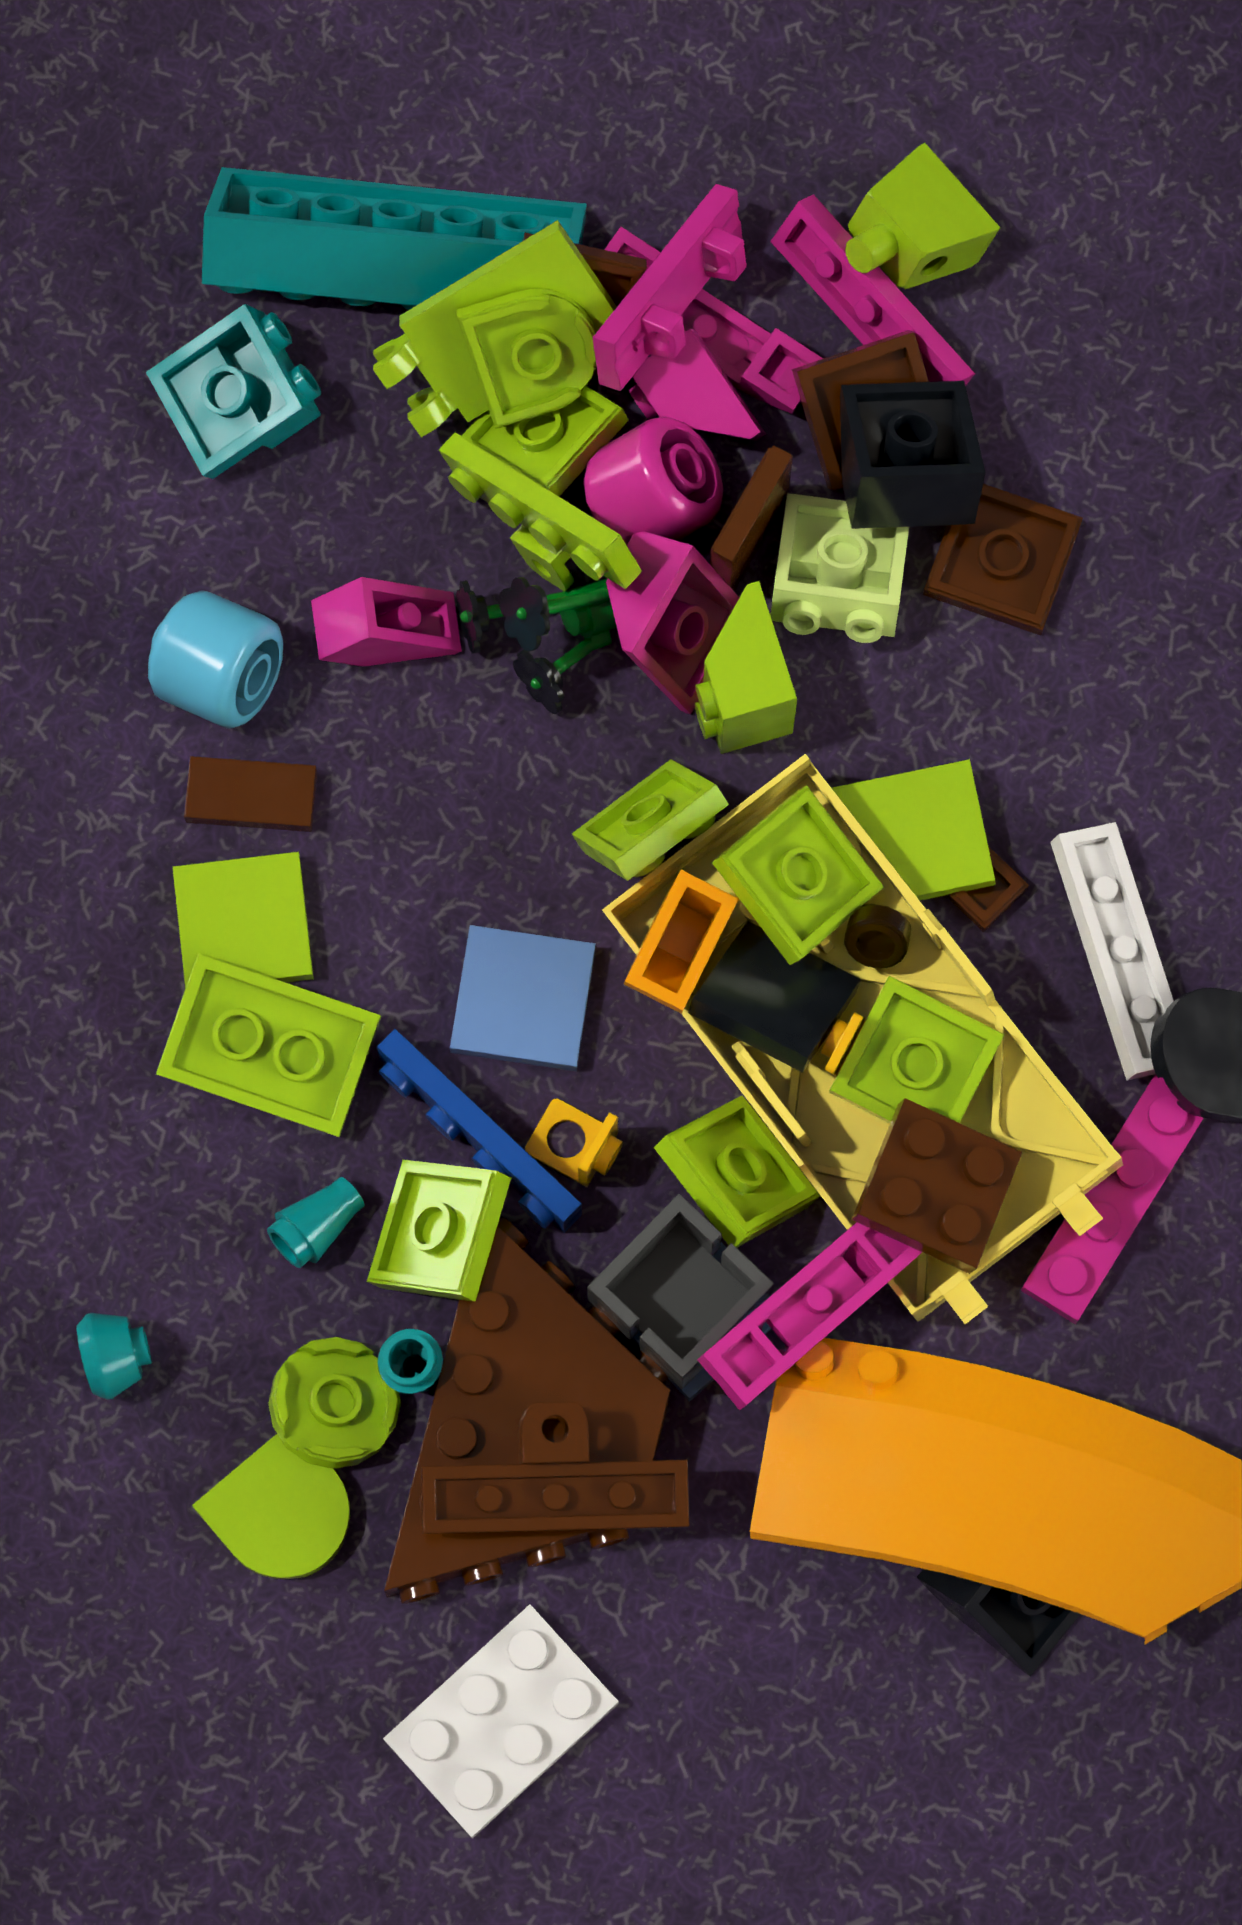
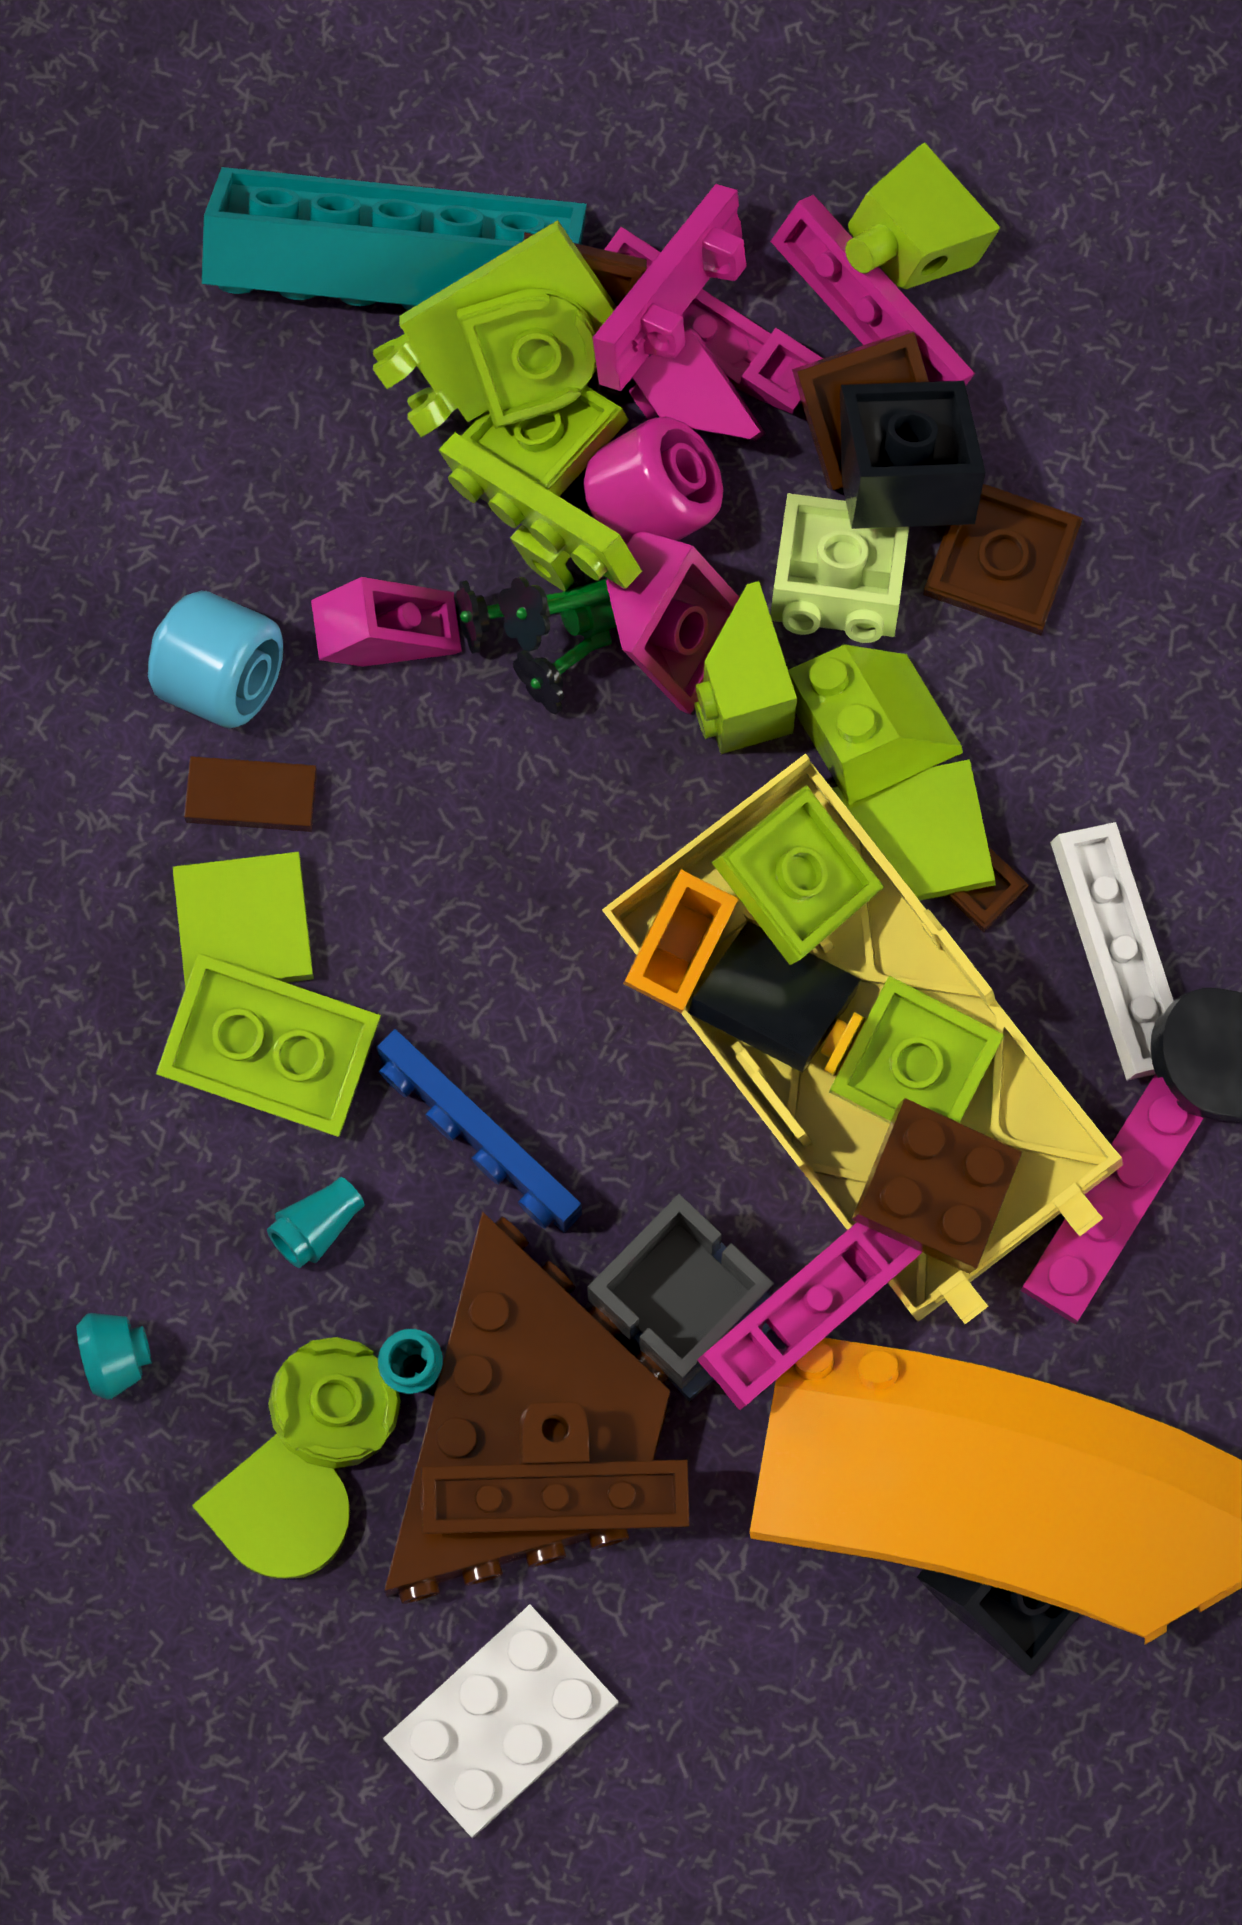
(235, 389): teal plate -> none
(439, 1230): lime tile -> none
(523, 998): medium blue tile -> none
(599, 1149): yellow bracket -> none
(651, 820): lime plate -> none
(737, 1171): lime tile -> none
(752, 516): reddish brown tile -> none
(870, 718): none -> lime slope
(877, 936): dark brown tile -> none

